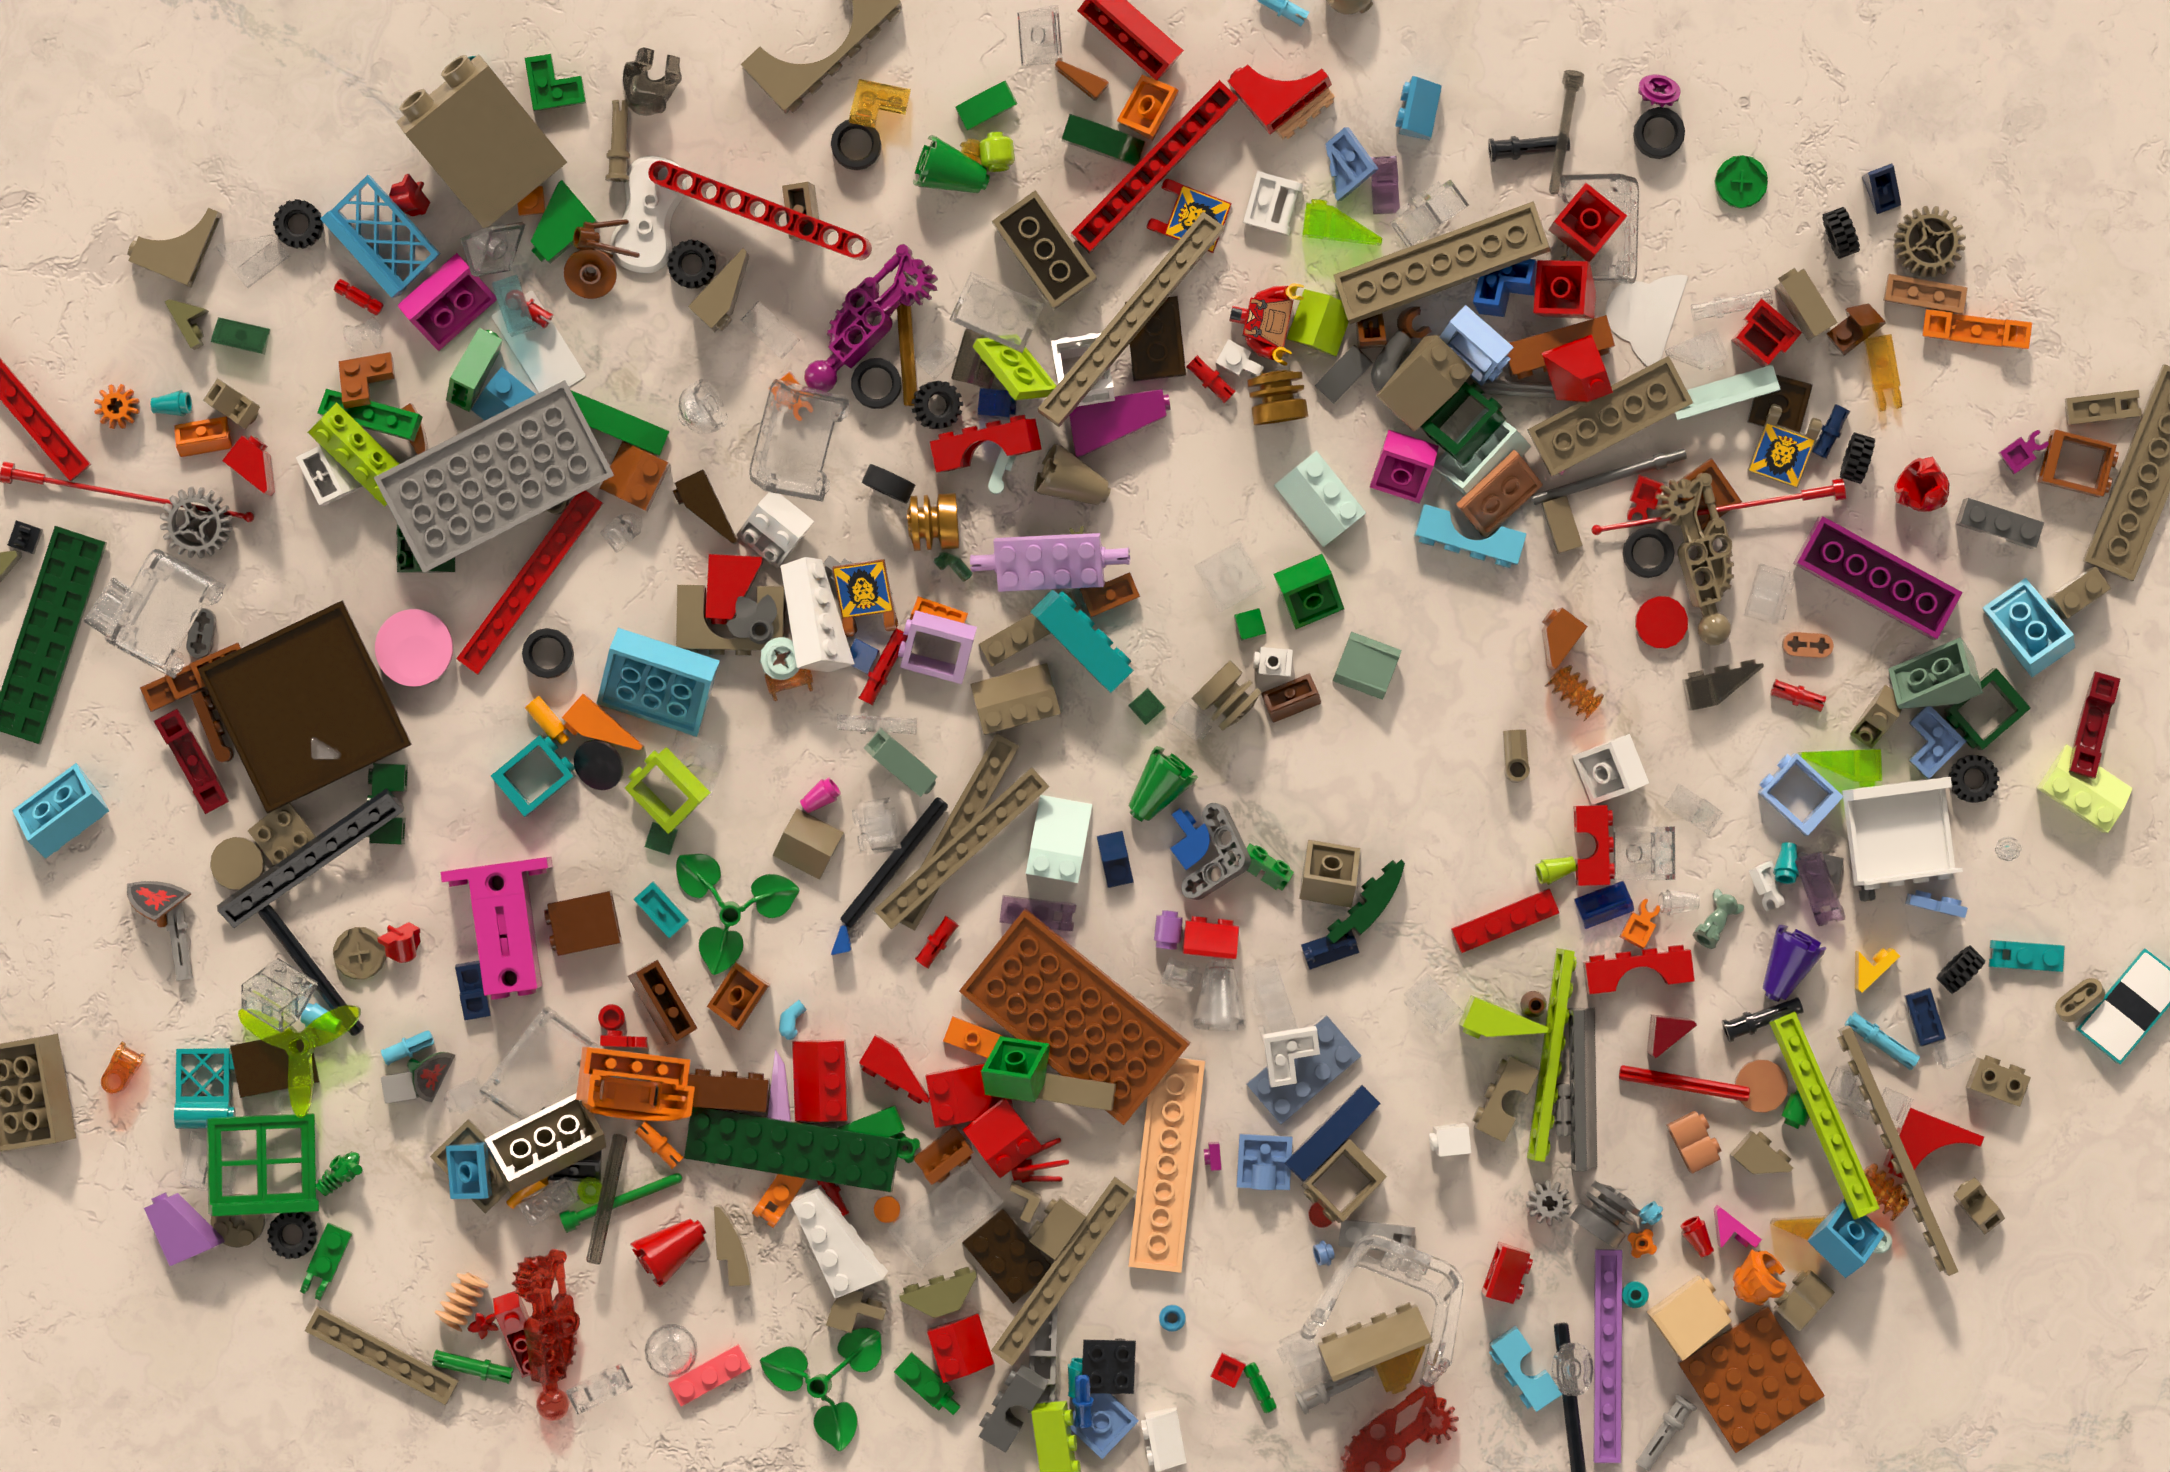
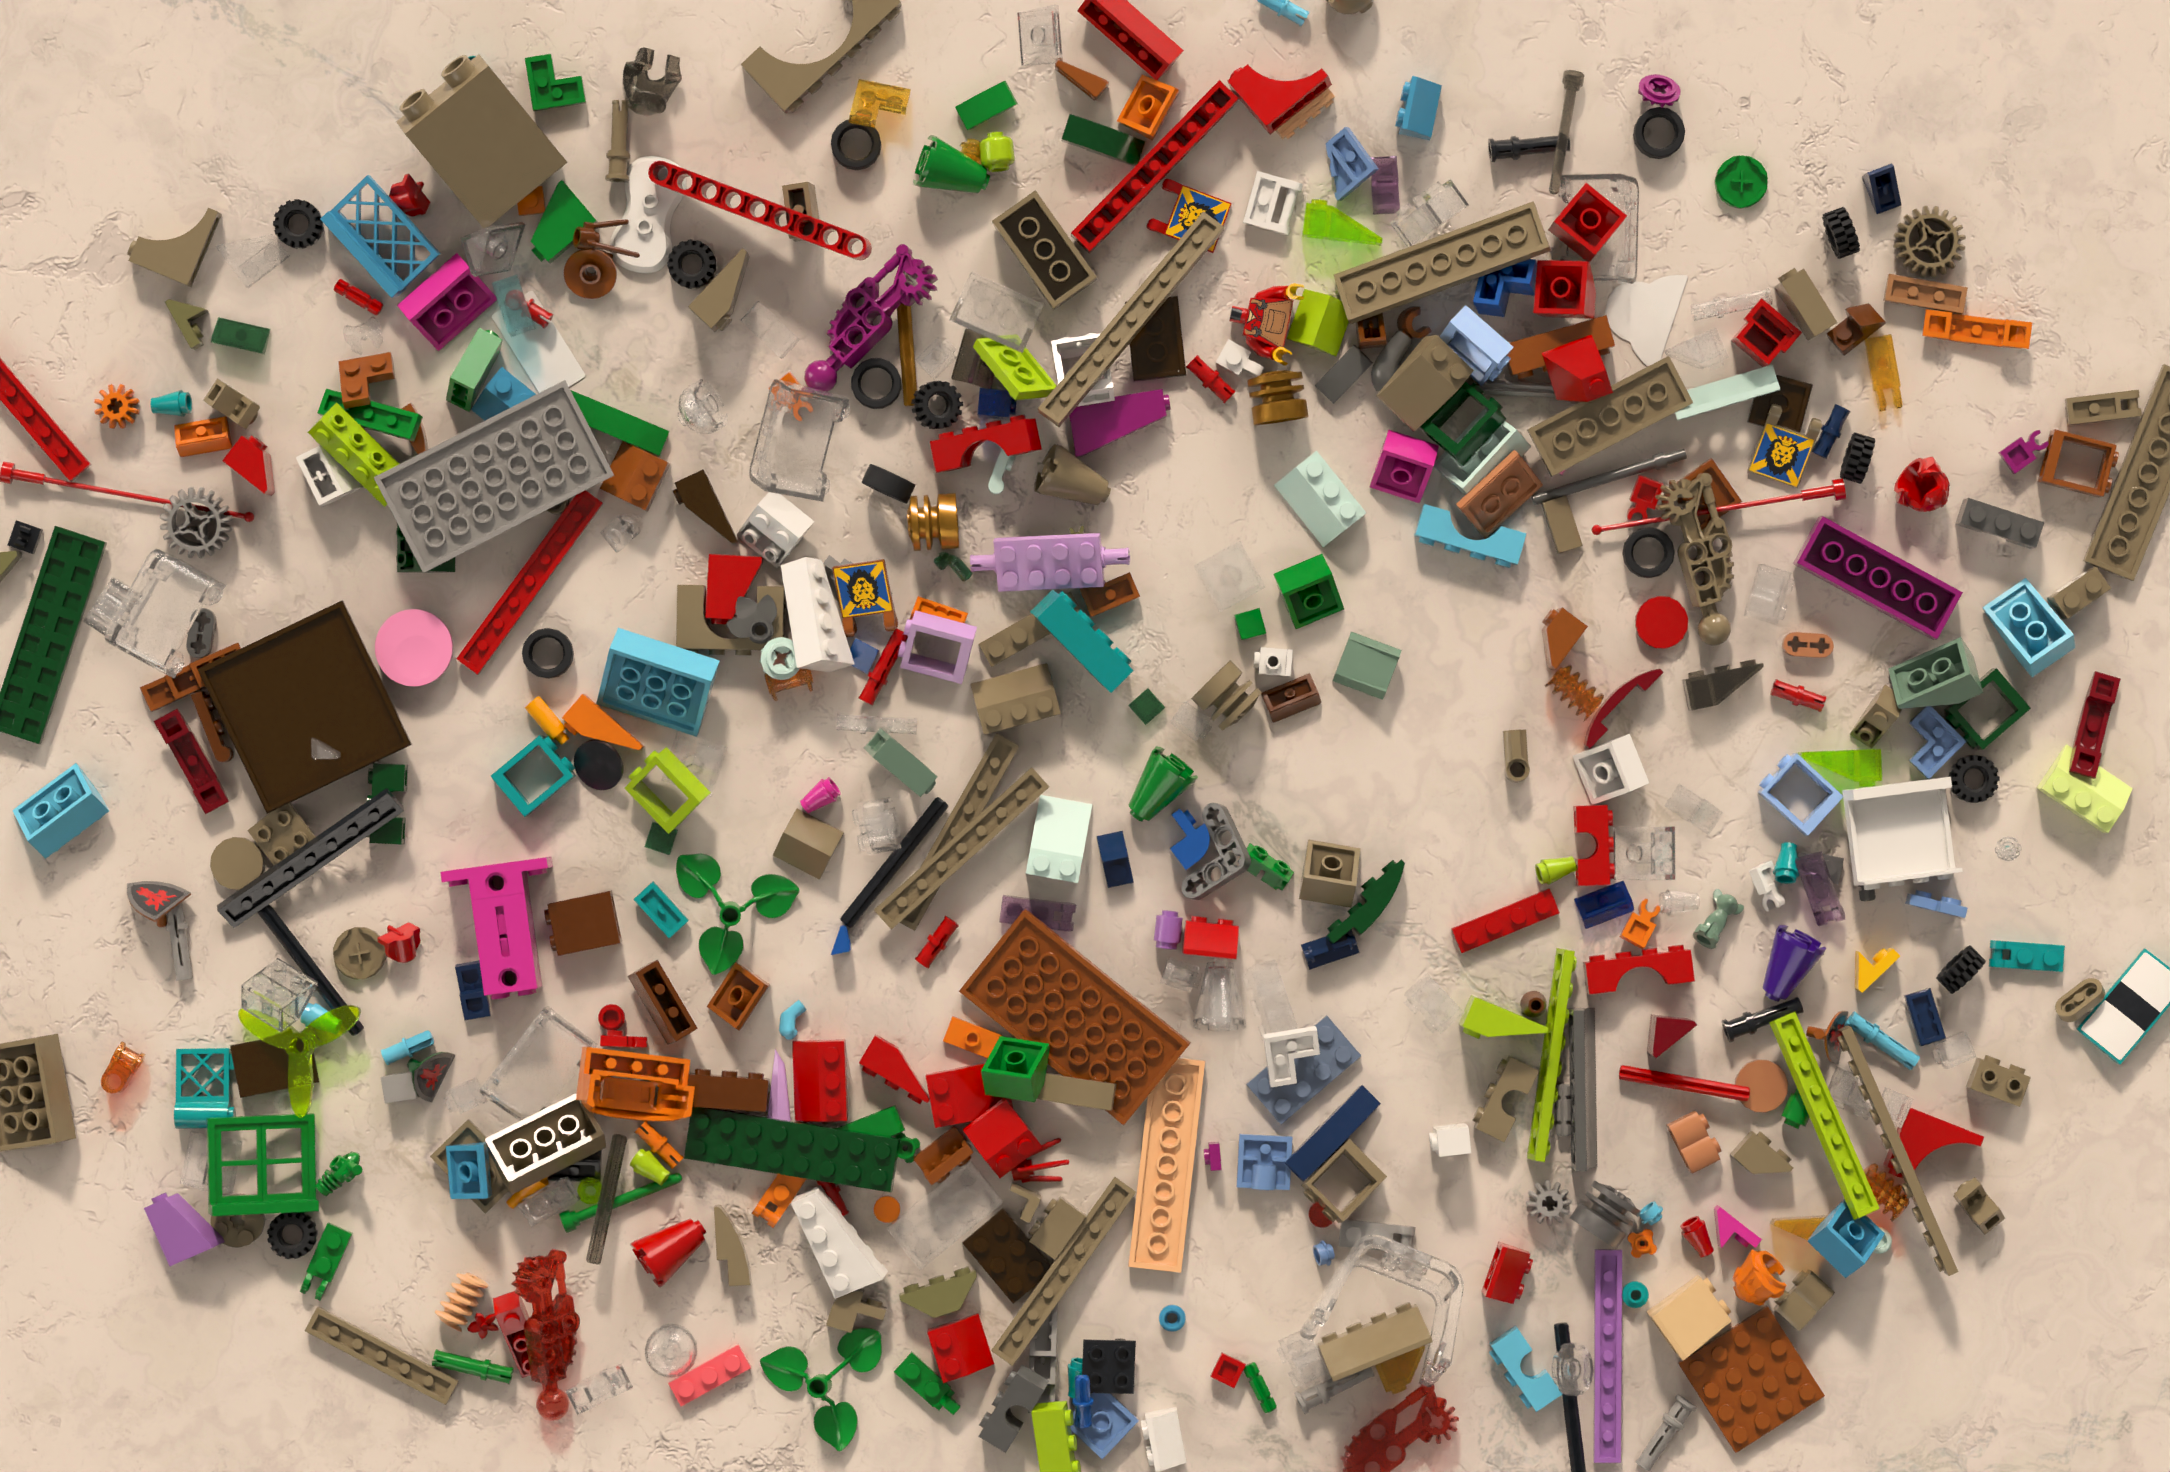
(647, 1165): none -> lime cone
(1596, 728): none -> dark red slope
(1830, 1036): none -> shield

